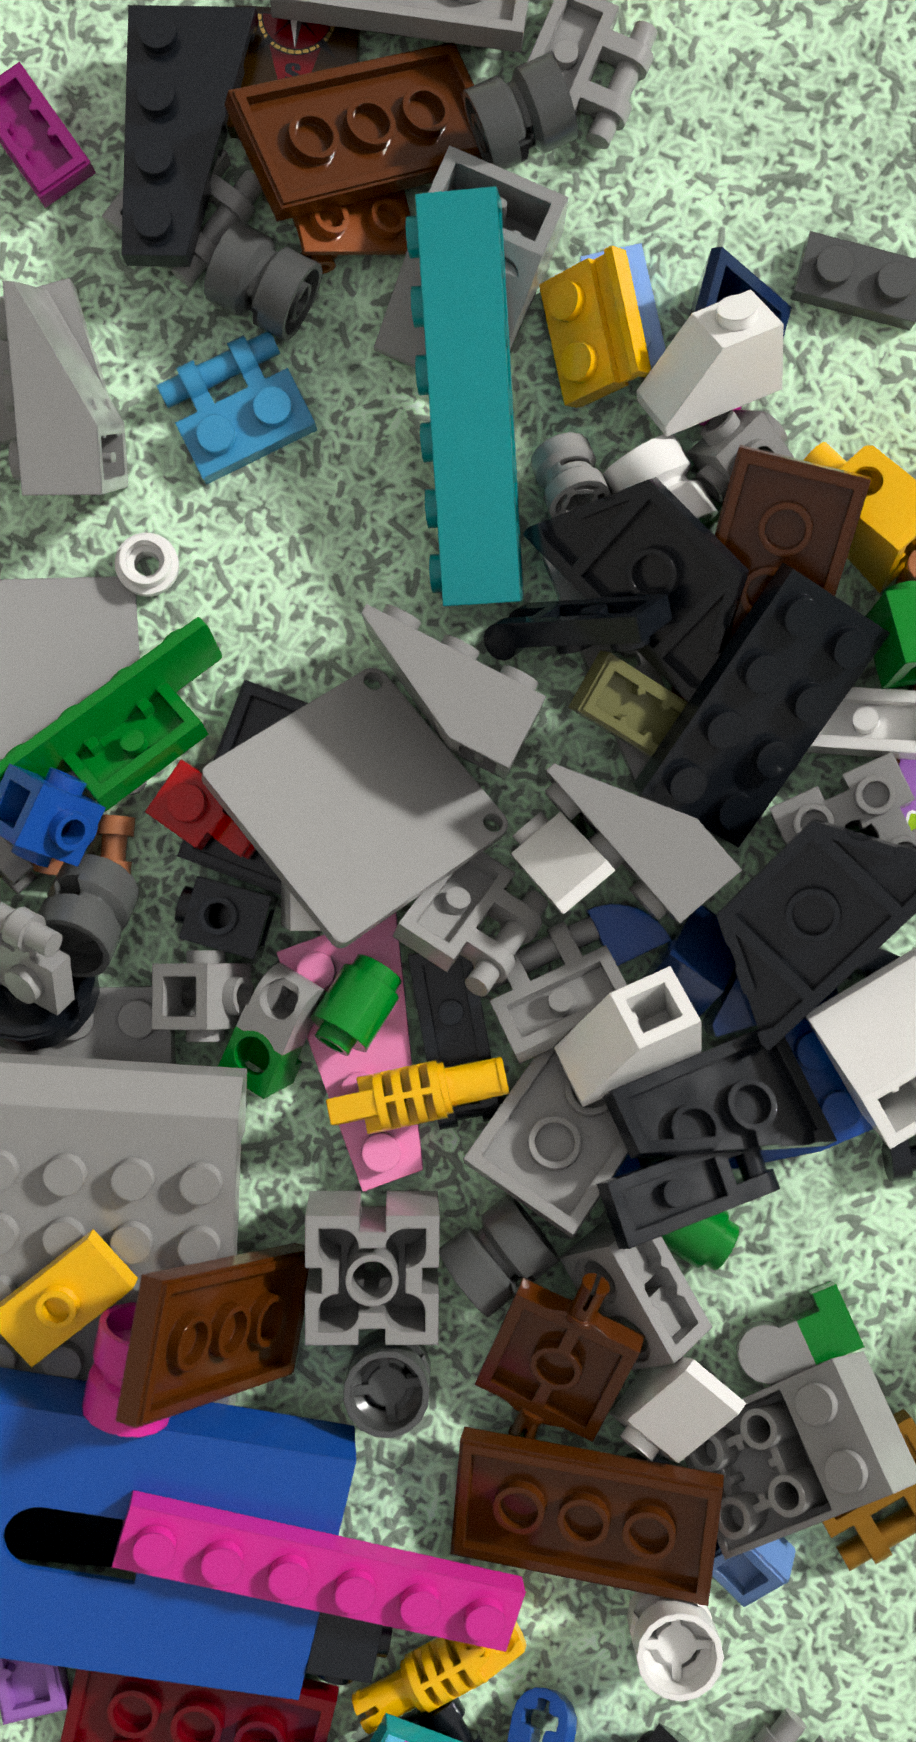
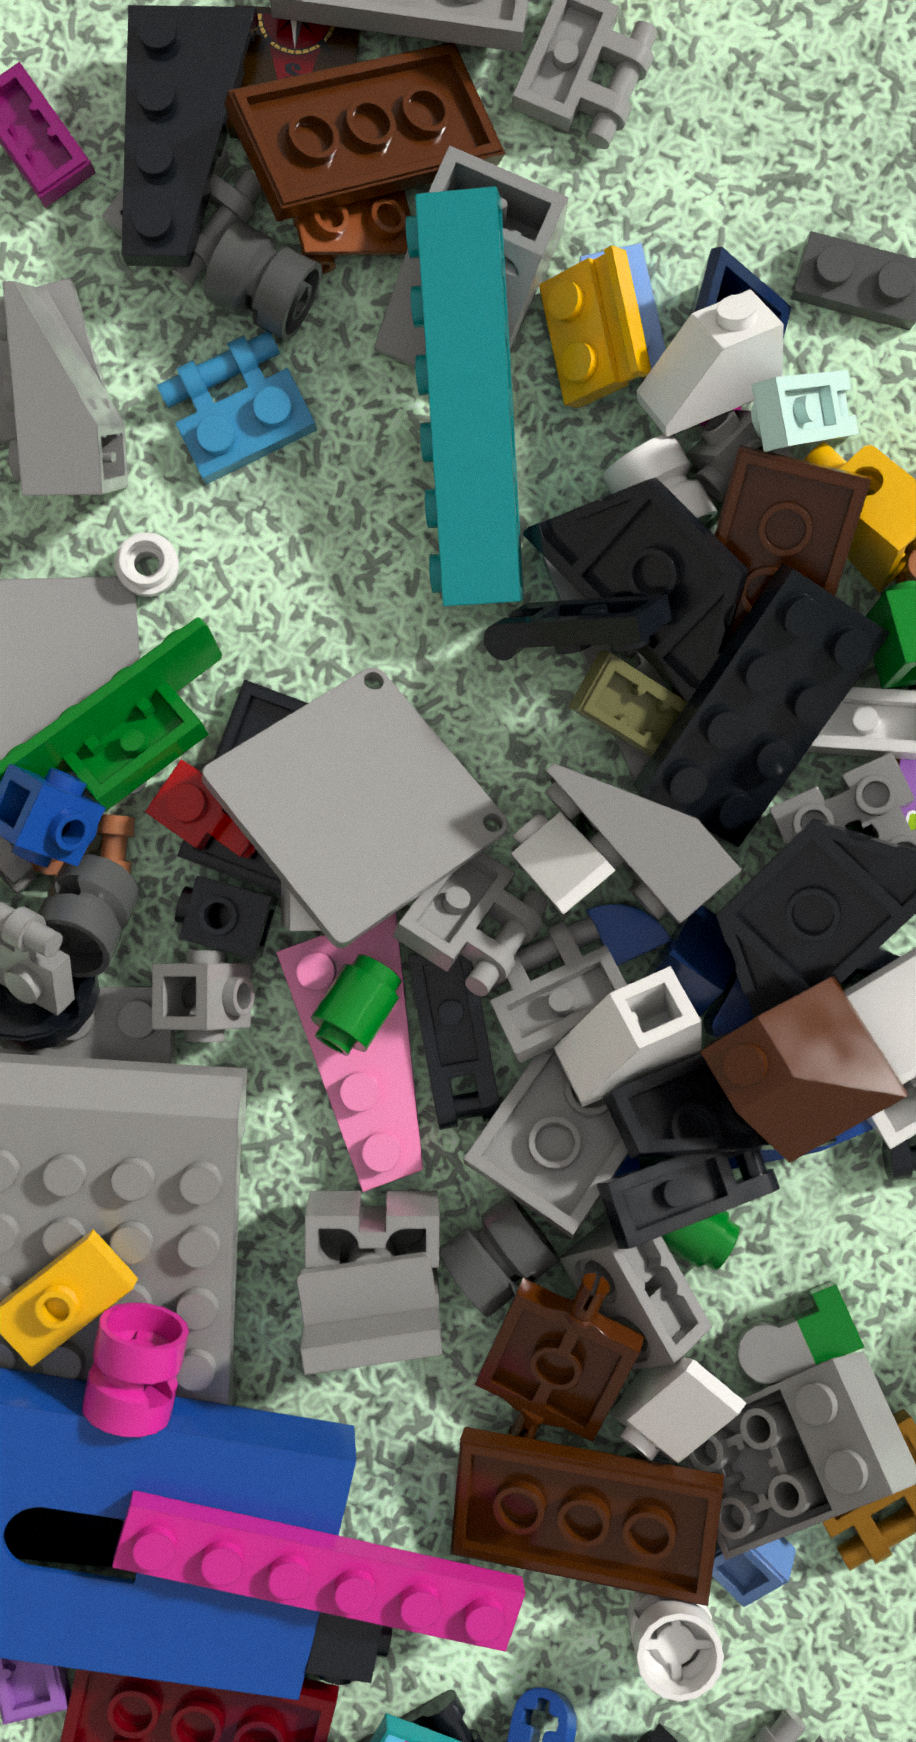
(212, 1332): reddish brown tile -> none
(273, 1030): leg -> none
(368, 1313): none -> light grey panel
(387, 1386): dark grey wheel -> none
(417, 1094): yellow hinge -> none
(433, 1678): yellow hinge -> none
(468, 704): light grey slope -> none
(521, 113): dark grey wheel -> none
(568, 473): light grey wheel -> none
(802, 410): none -> light aqua plate
(804, 1071): none -> reddish brown slope

